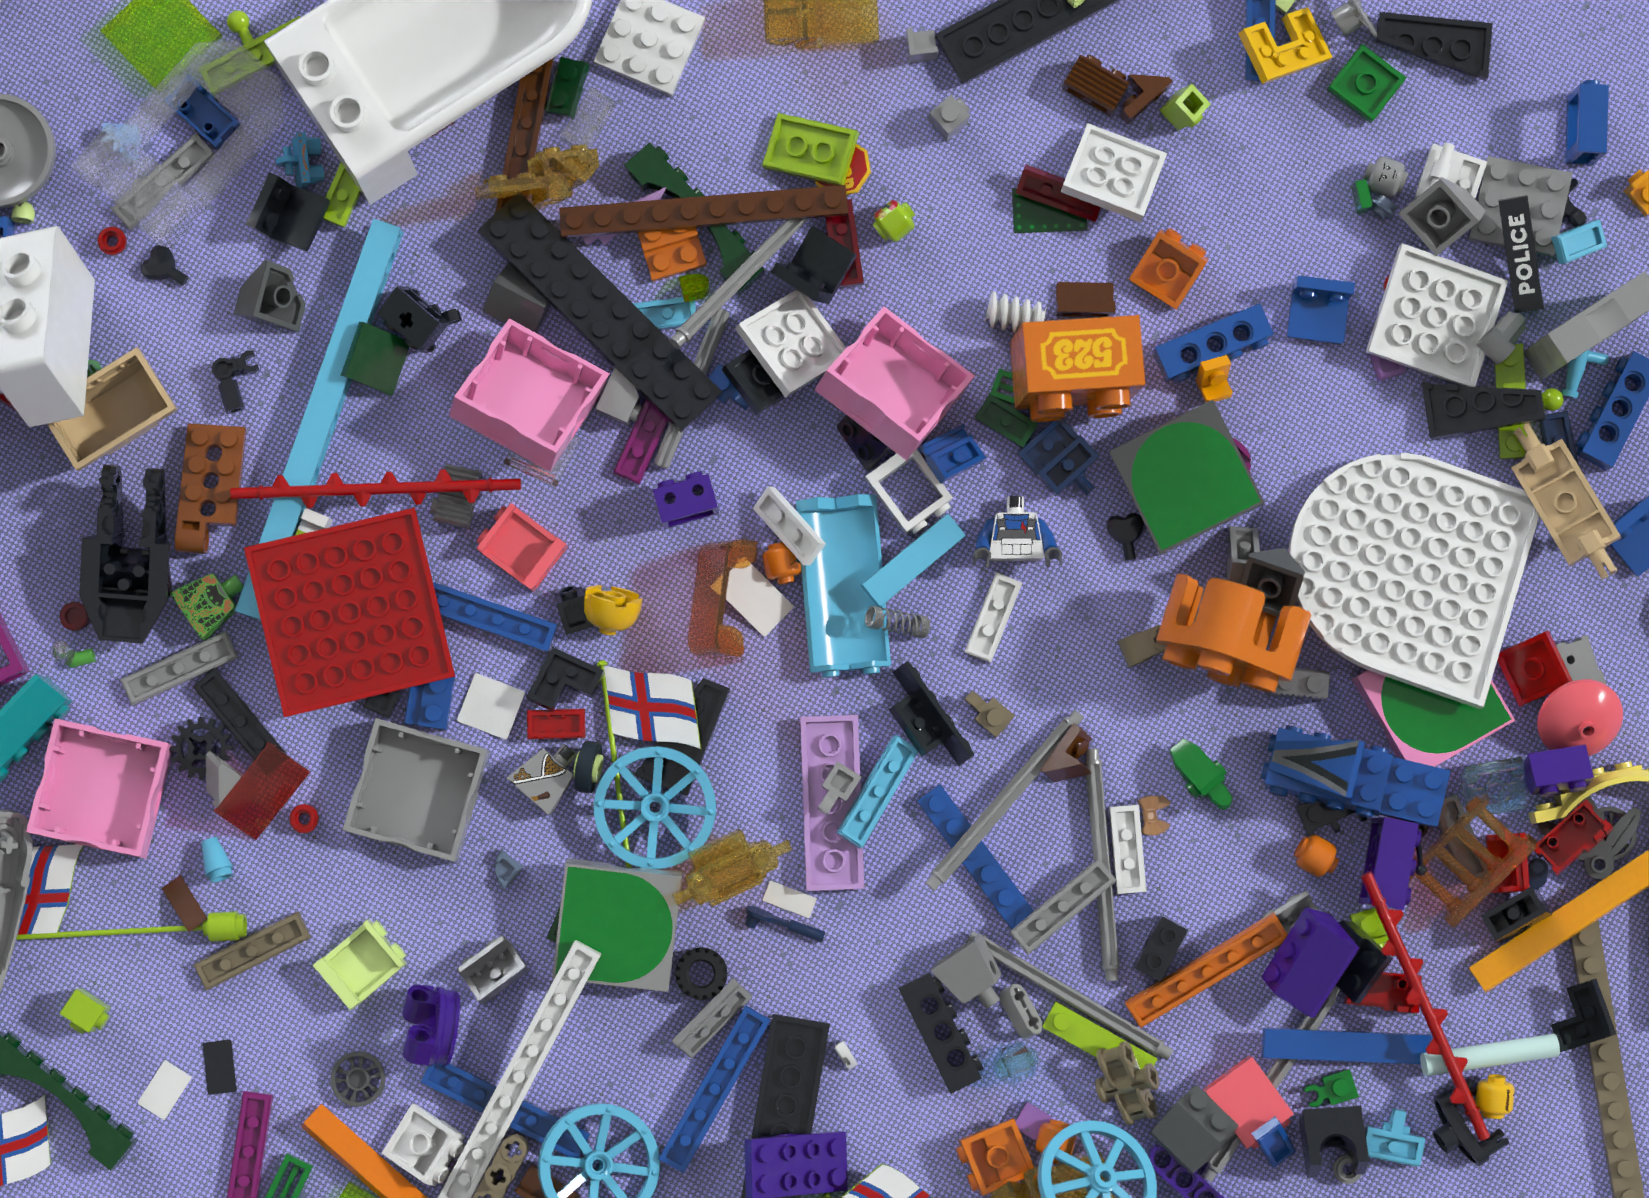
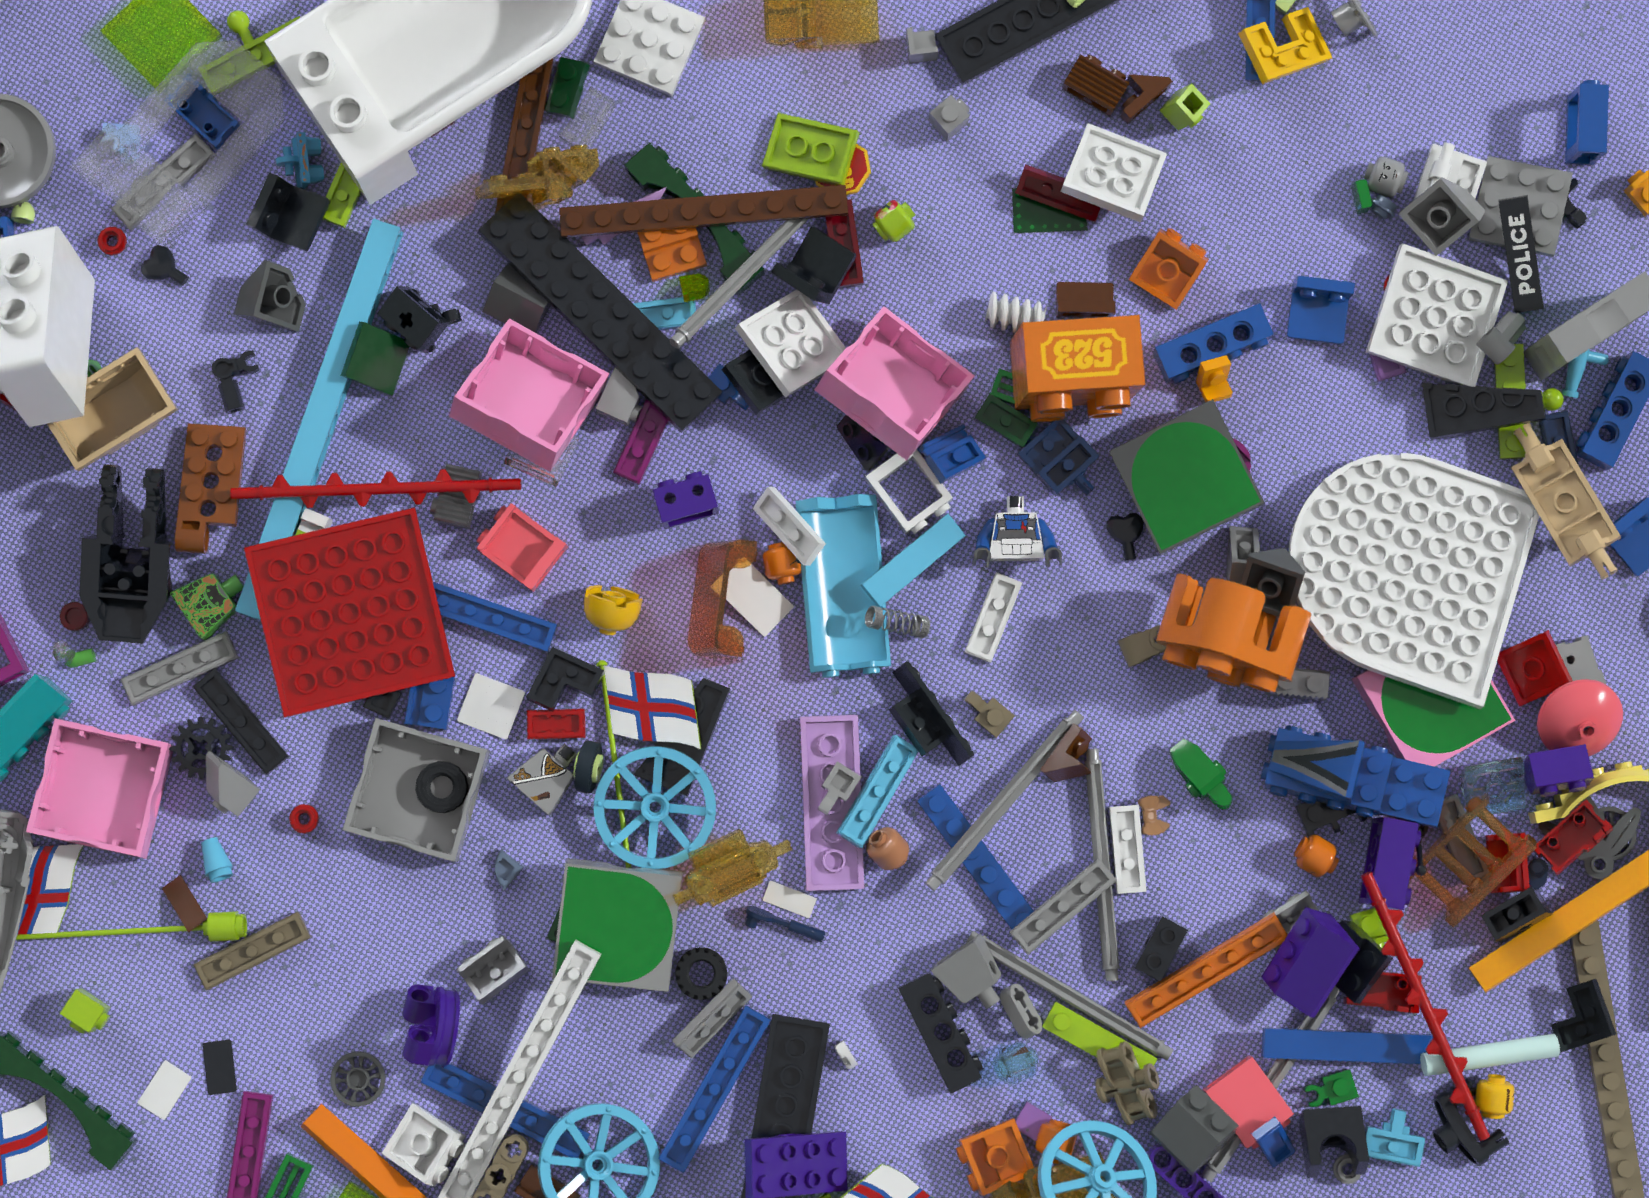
(262, 791): clear red piece -> none
(361, 963): yellowish green panel -> none
(424, 781): none -> black tyre
(571, 609): black bracket -> none
(703, 362): light grey axle -> none
(887, 848): none -> nougat head
(1366, 83): green plate -> none
(1444, 41): black wing -> none
(1579, 241): medium azure tile -> none

